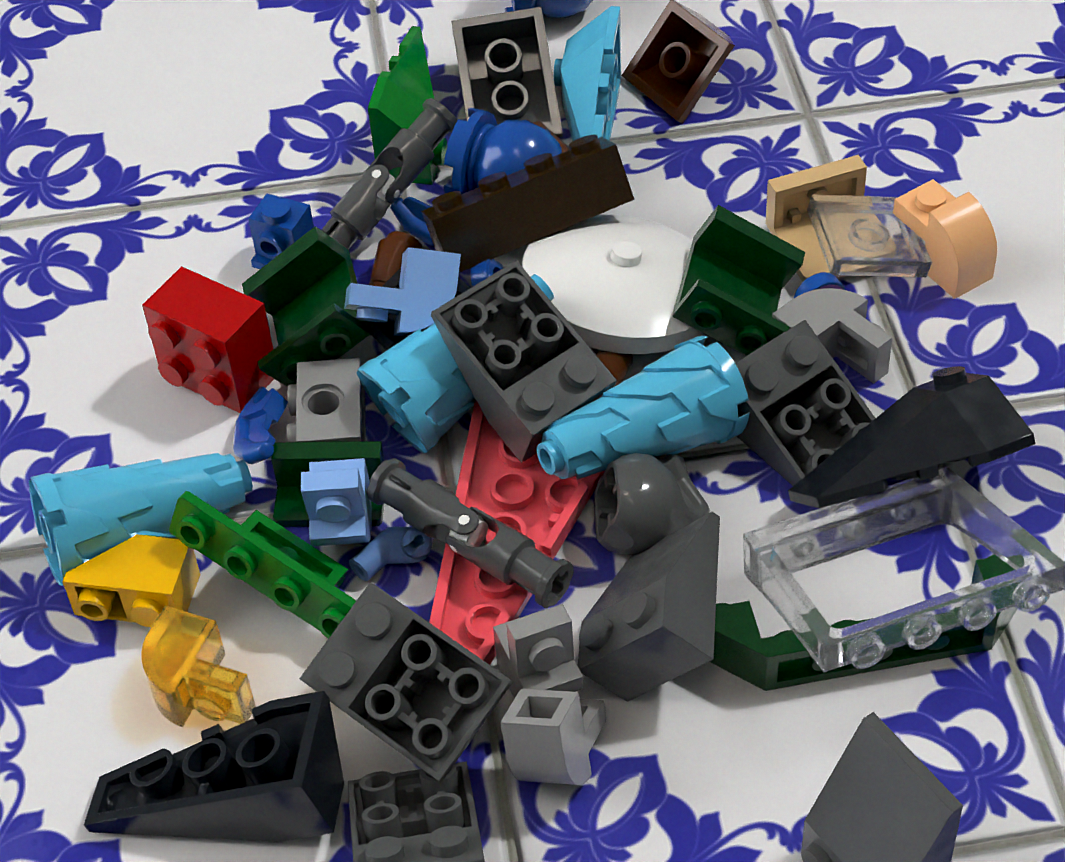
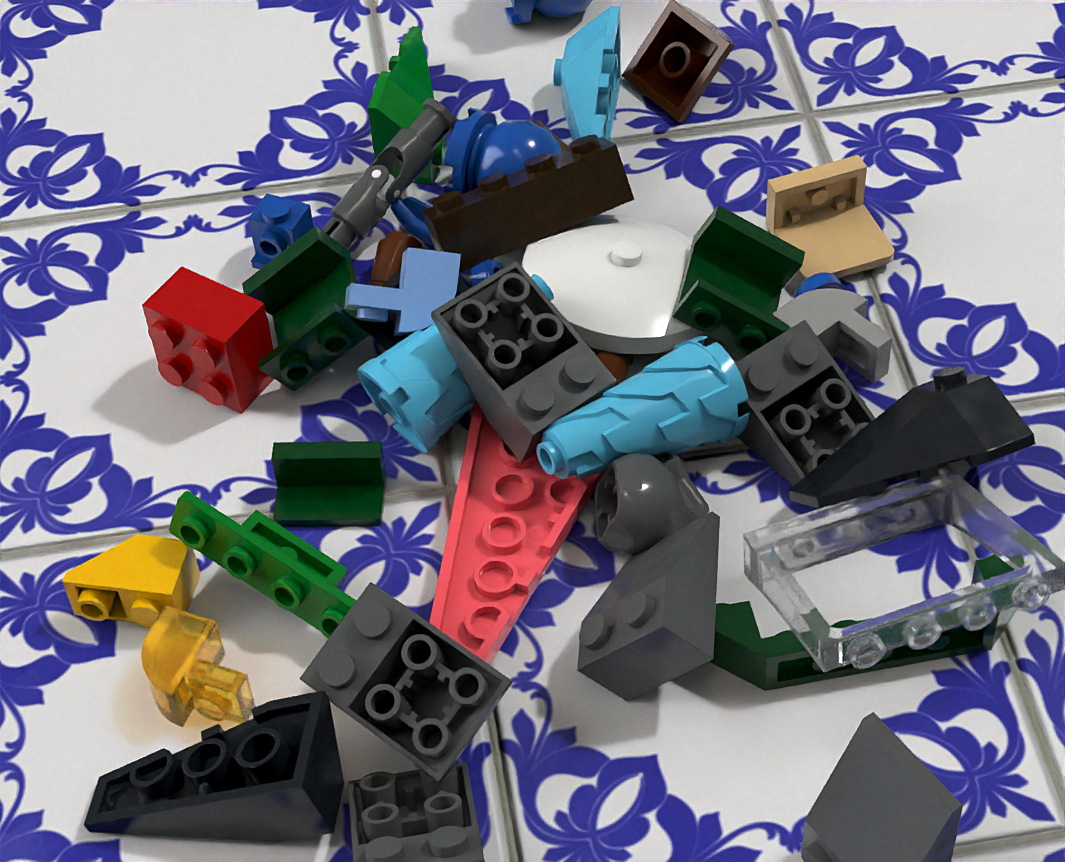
(102, 507): medium azure cone -> none
(251, 433): blue piece -> none
(327, 402): light grey brick -> none
(337, 502): light blue brick -> none
(391, 546): medium blue arm -> none
(441, 516): dark grey piece -> none
(507, 67): dark grey slope -> none
(538, 652): light grey brick -> none
(551, 735): light grey brick -> none
(866, 238): clear tile -> none
(954, 234): light nougat brick -> none

